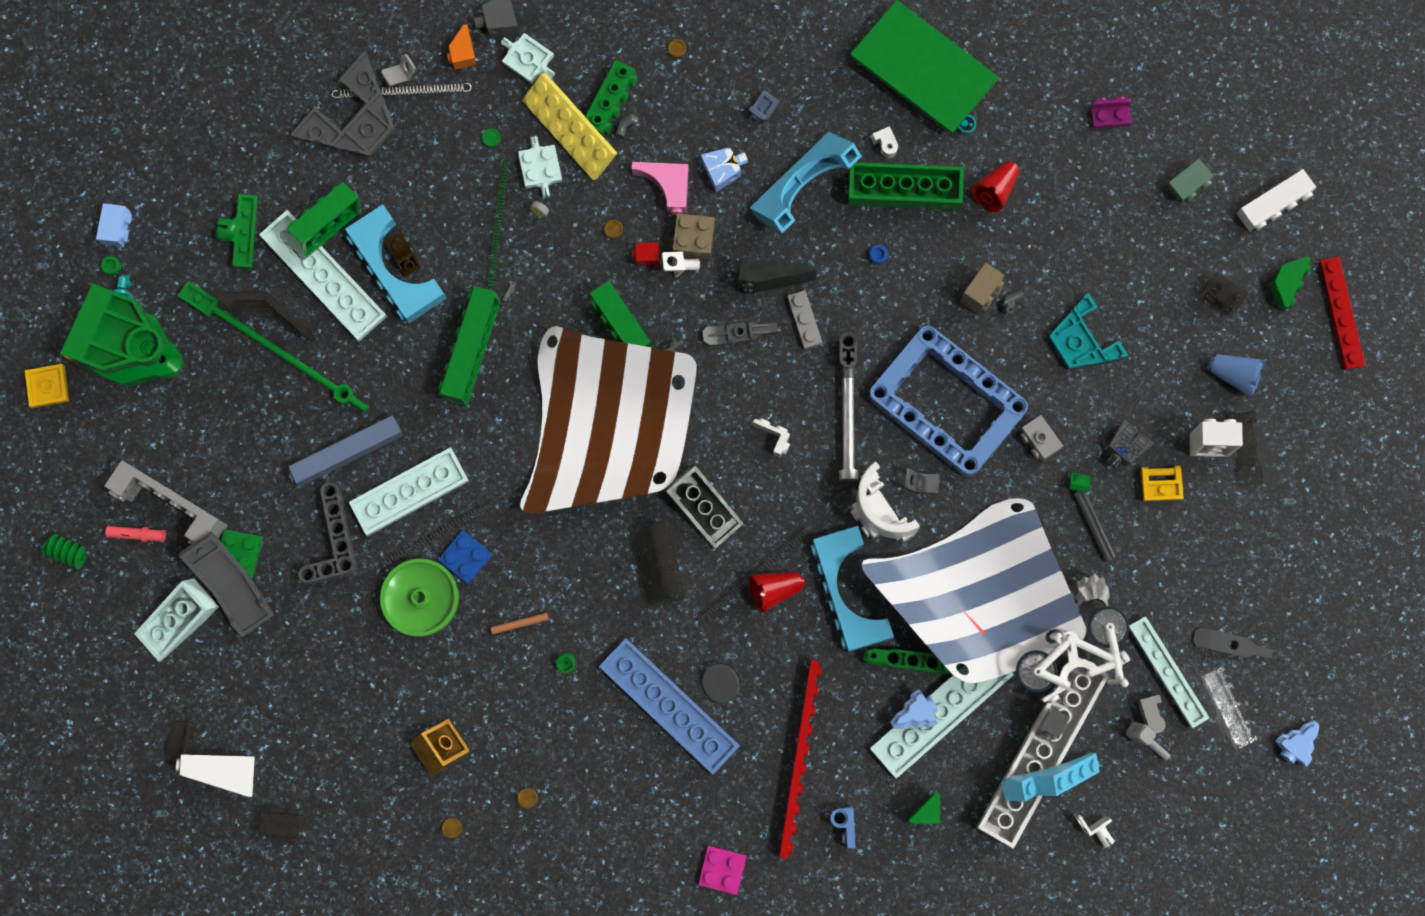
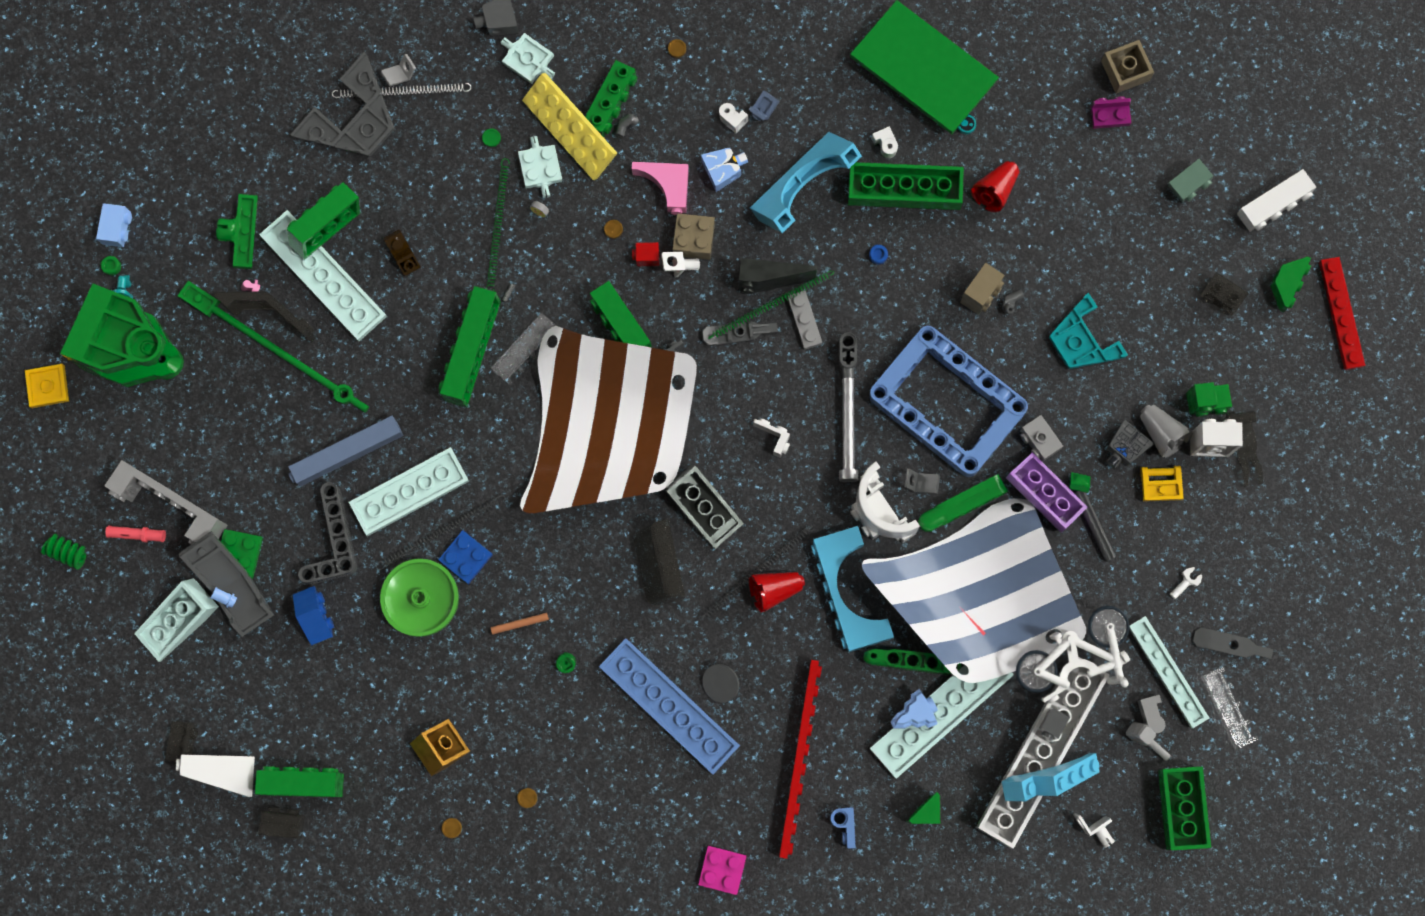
(223, 597): none -> light blue pin
(251, 287): none -> bright pink plate
(299, 783): none -> green brick
(311, 615): none -> blue brick
(410, 298): medium azure arch -> none
(461, 50): orange slope -> none
(522, 348): none -> clear hinge
(731, 118): none -> white leg
(754, 314): none -> green piece
(962, 504): none -> green piece
(1046, 492): none -> medium lavender brick
(1089, 588): light grey hair -> none
(1127, 66): none -> dark tan brick
(1164, 430): none -> light grey cone
(1184, 808): none -> green brick
(1186, 582): none -> white bar
(1208, 398): none -> green brick
(1238, 371): medium blue cone -> none
(1298, 744): light blue rock -> none

